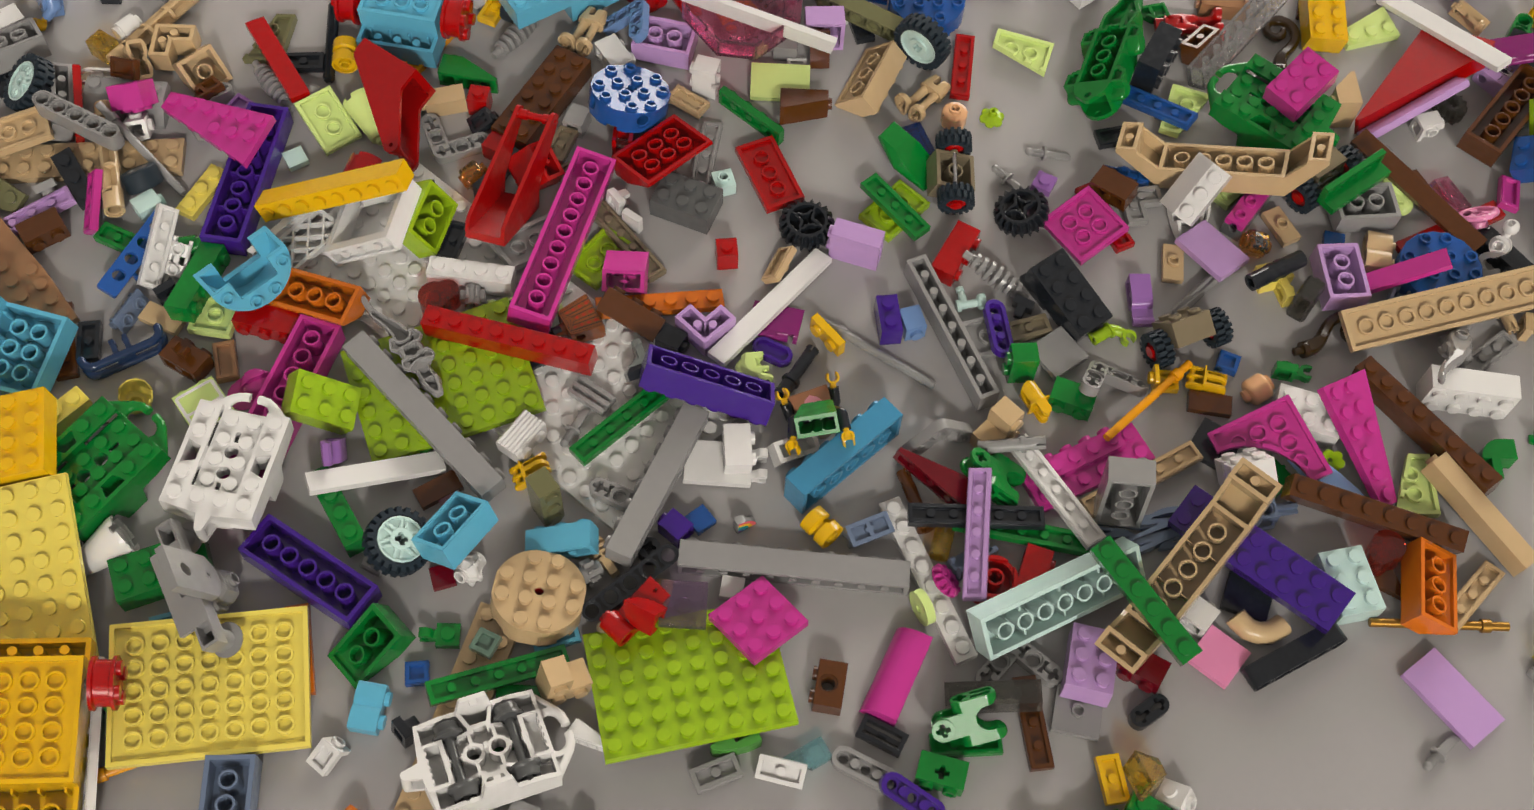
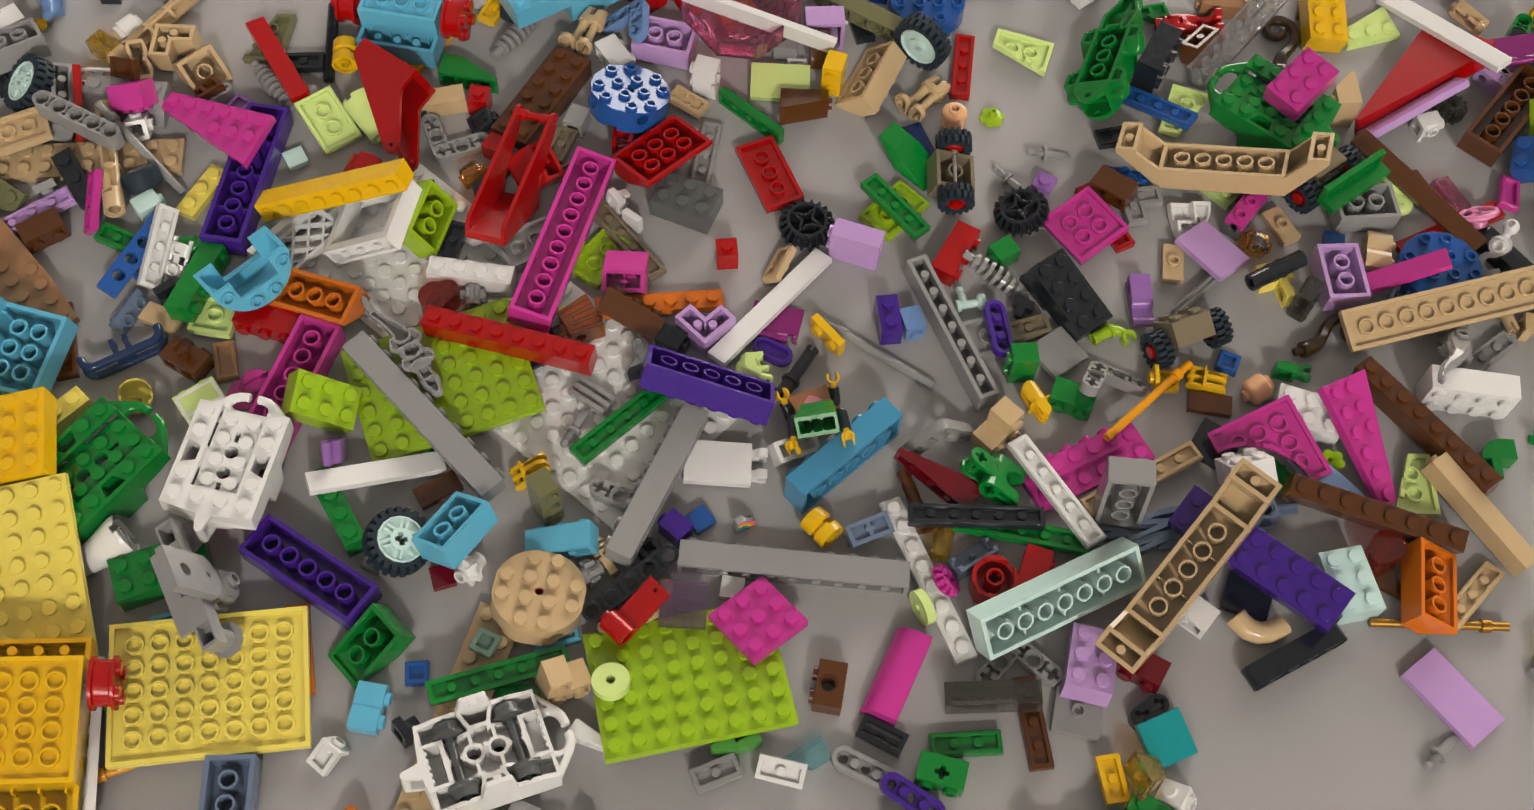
(89, 340): black plate -> none
(445, 636): green plate -> none
(522, 437): white brick -> none
(607, 672): none -> yellowish green piece
(643, 613): red brick -> none
(725, 180): light aqua plate -> none
(737, 448): white brick -> none
(834, 72): none -> yellow brick
(962, 719): piece -> none
(977, 534): lavender tile -> none
(1003, 252): none -> green brick
(1013, 444): light grey pin -> none
(1145, 601): green brick -> none
(1166, 737): none -> teal tile
(1195, 189): white slope -> none
(1220, 657): bright pink tile -> none

